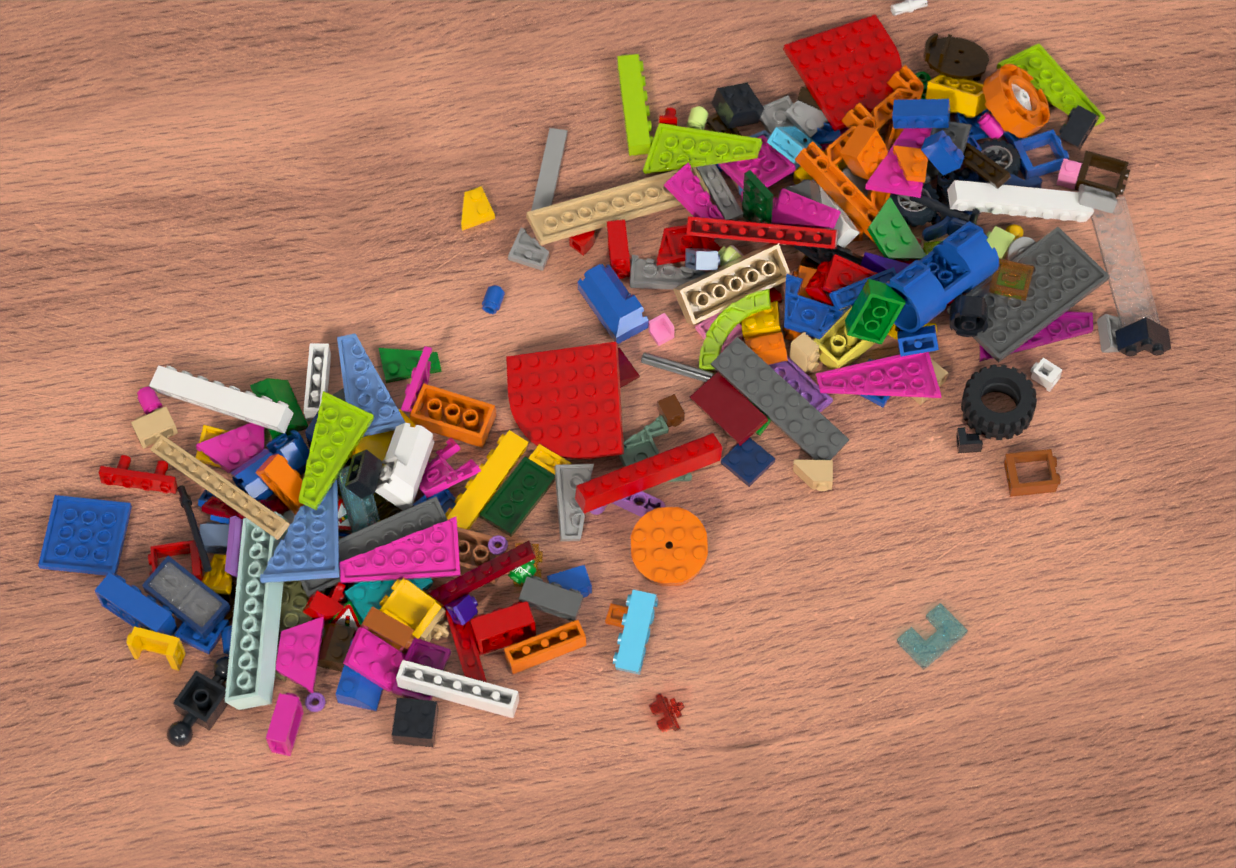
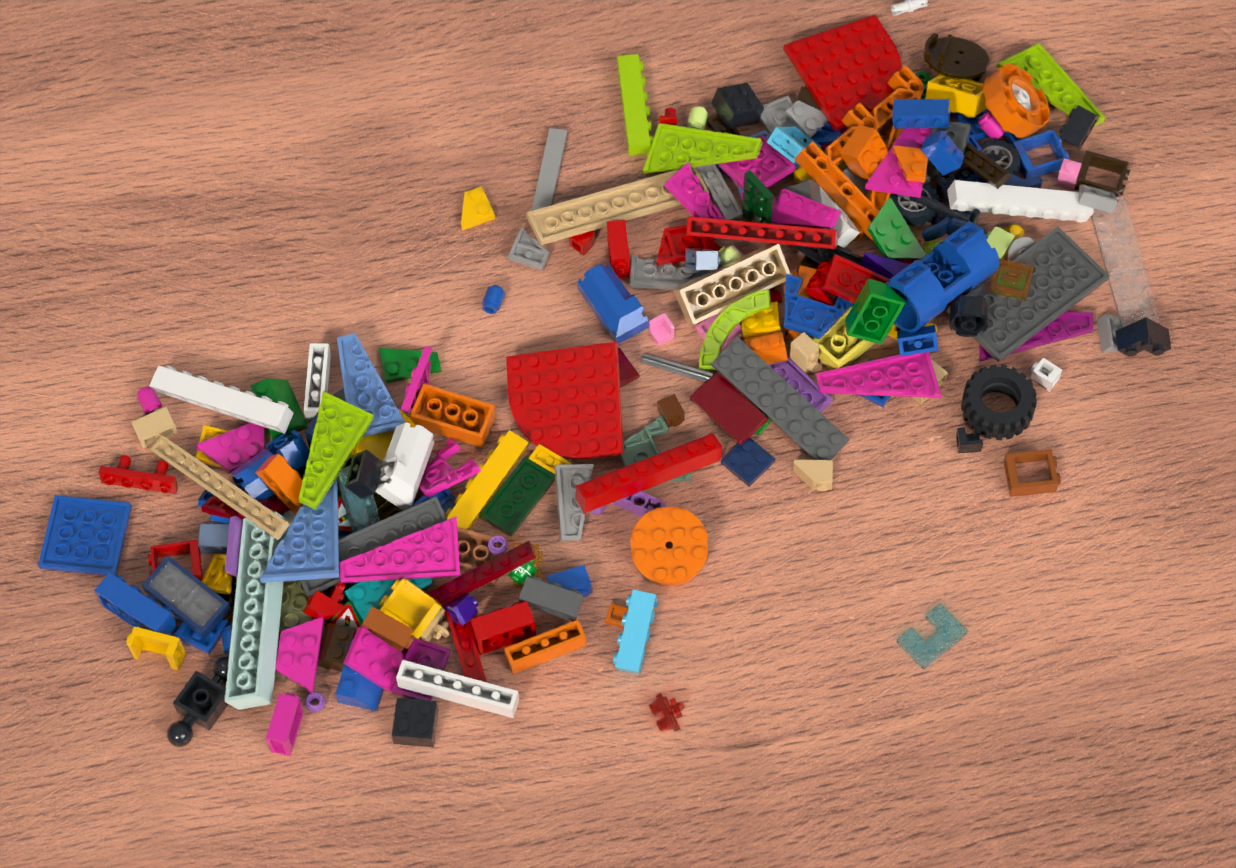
(186, 502): black bar -> none
(847, 295): blue tile -> none

